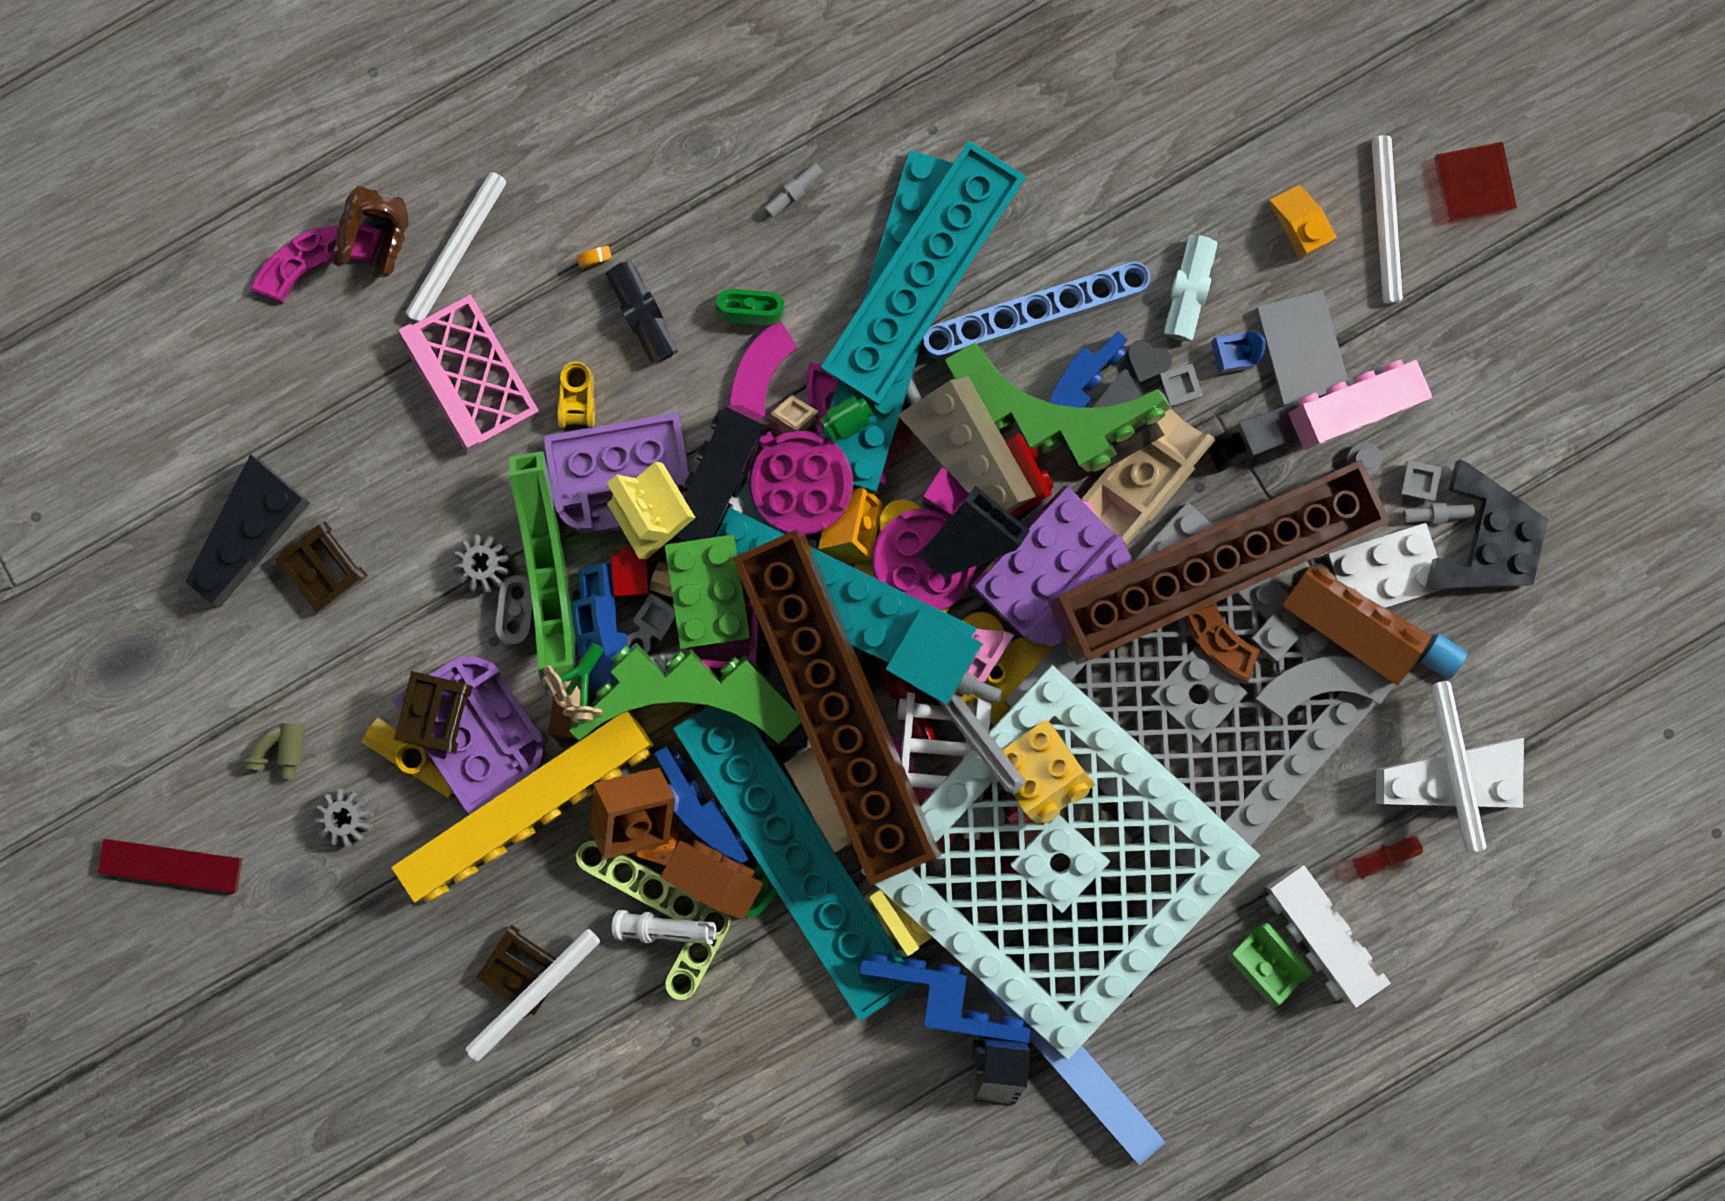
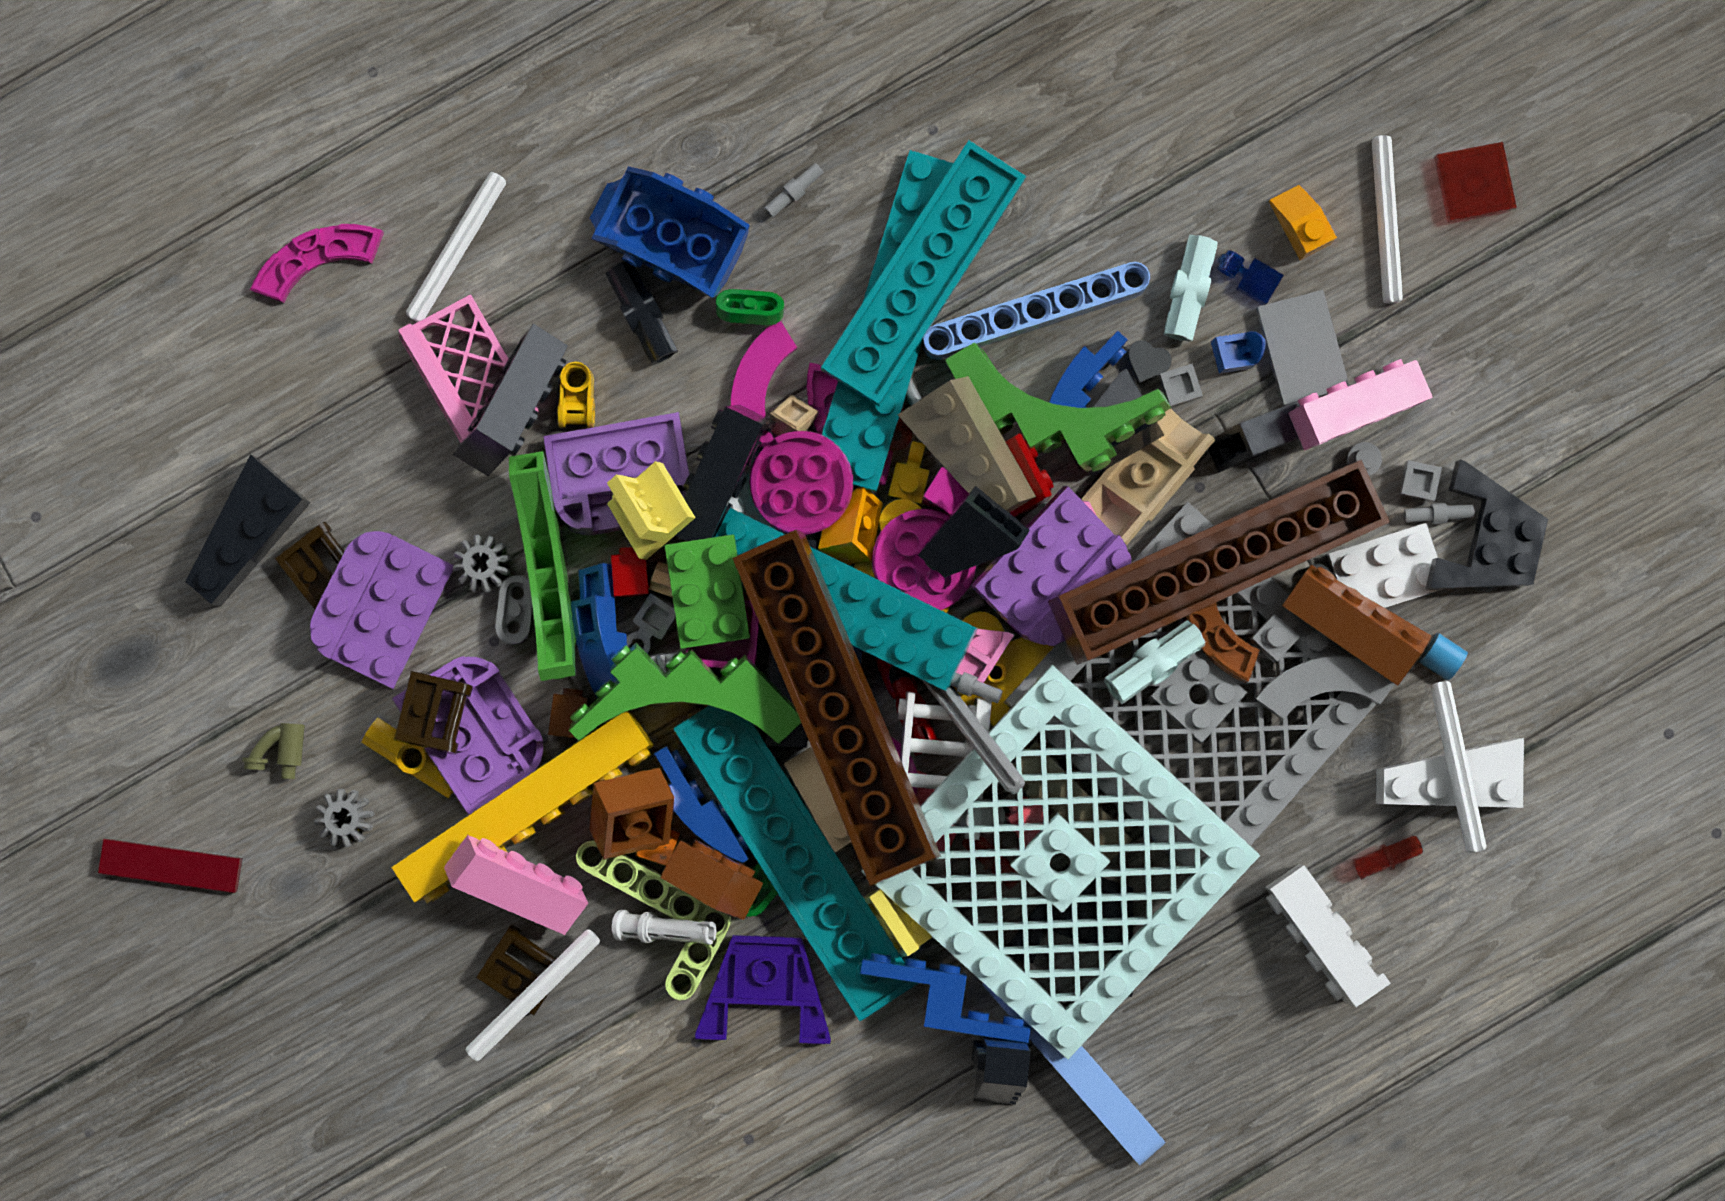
(378, 605): none -> medium lavender plate
(387, 211): reddish brown piece -> none
(513, 400): none -> wedge
(516, 884): none -> bright pink brick
(568, 694): plant -> none
(594, 257): light orange tile -> none
(670, 229): none -> blue slope
(765, 973): none -> dark purple wing
(847, 418): green brick -> none
(910, 479): none -> yellow plate
(934, 656): teal tile -> none
(1049, 772): yellow bracket -> none
(1154, 661): none -> light aqua piece
(1257, 281): none -> clear blue plate
(1269, 964): bright green bracket -> none

